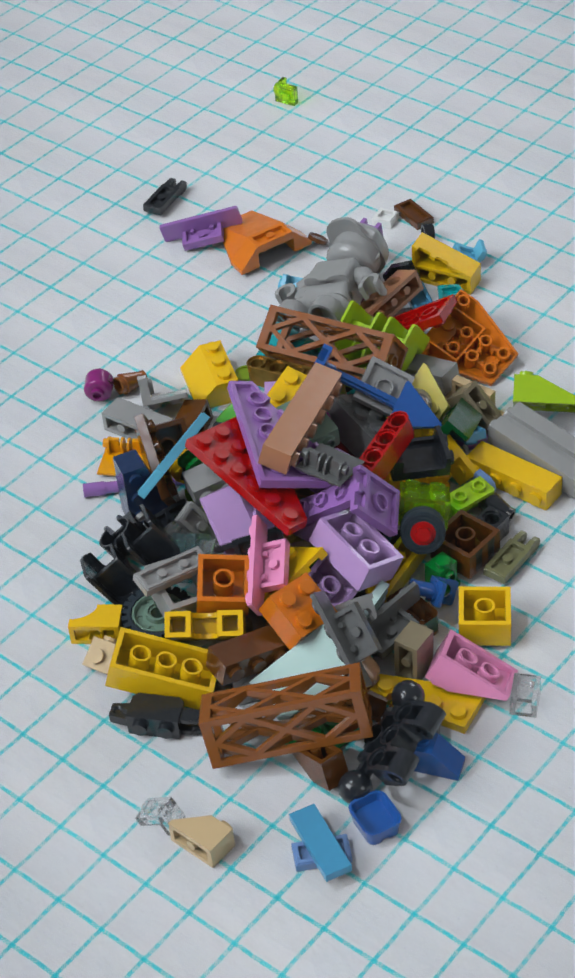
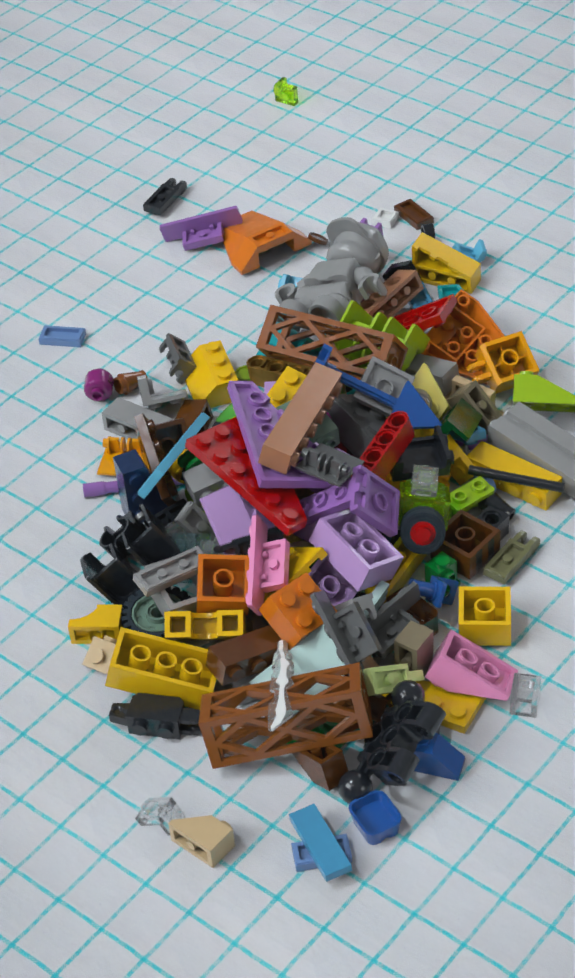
(62, 336): none -> medium blue tile
(179, 357): none -> dark grey hinge
(282, 664): none -> clear sword
(384, 678): none -> yellowish green hinge
(424, 480): none -> clear bracket
(501, 360): none -> light orange hinge
(516, 478): none -> black bar

